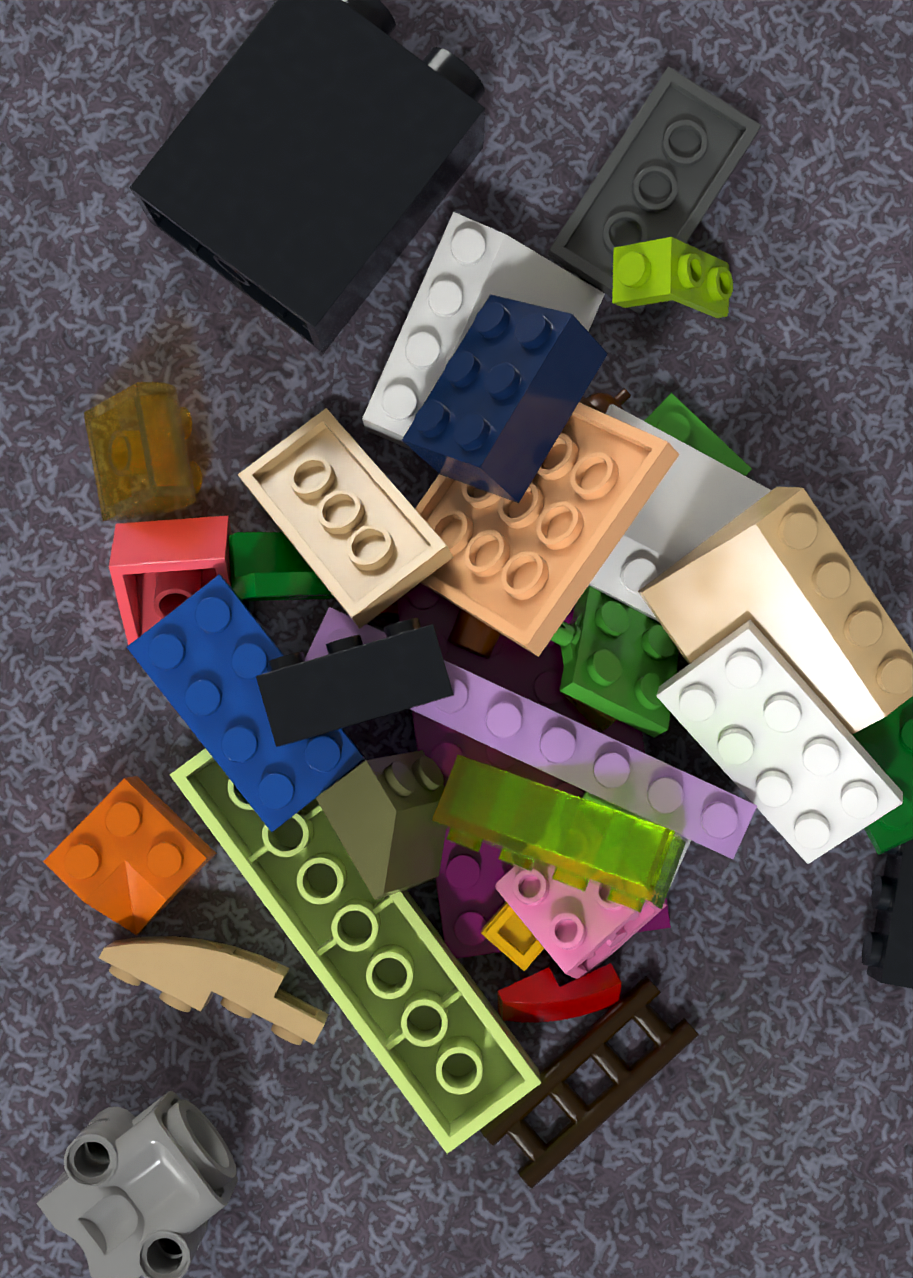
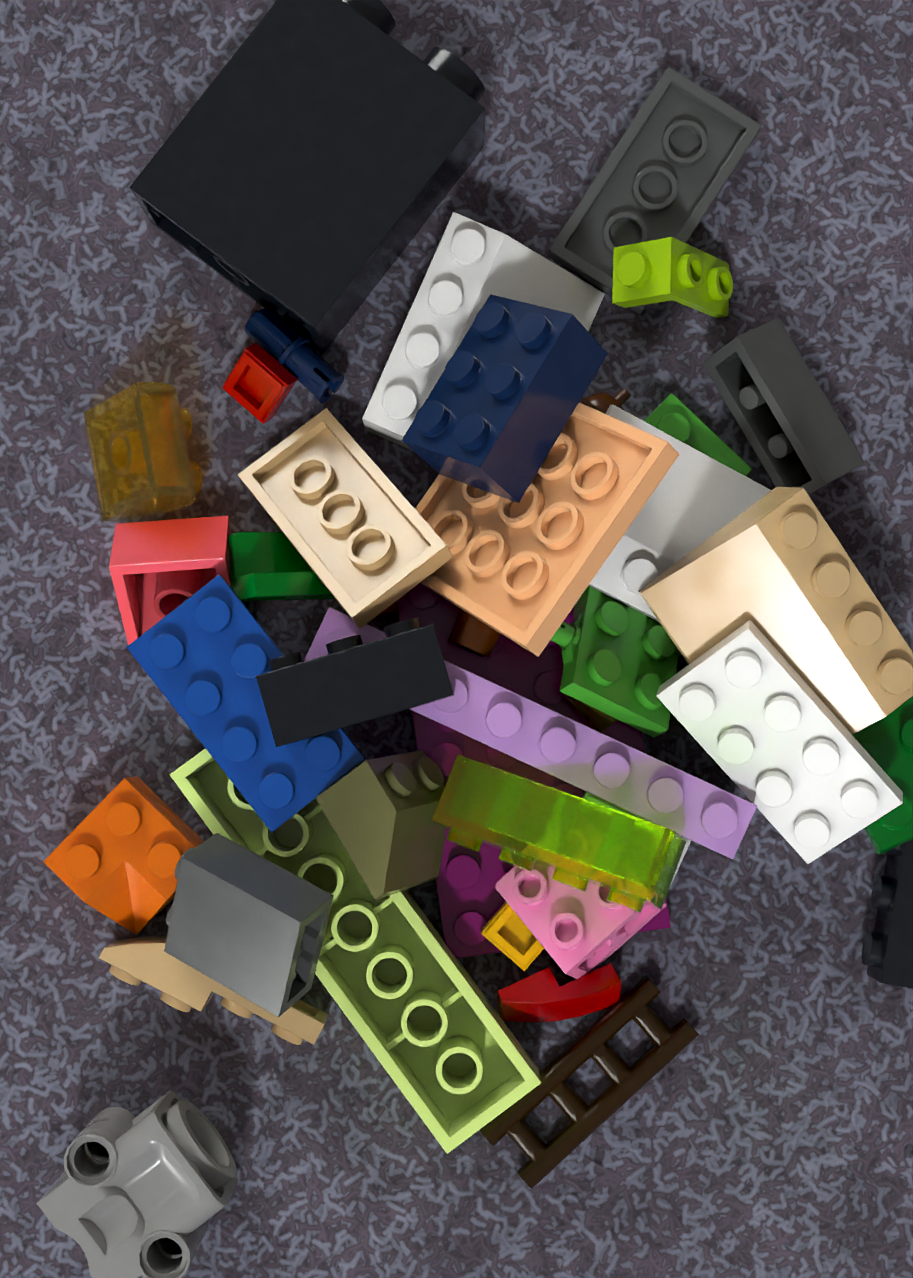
(247, 923): none -> dark grey brick
(259, 383): none -> red tile
(294, 354): none -> dark blue axle
(782, 409): none -> dark grey brick

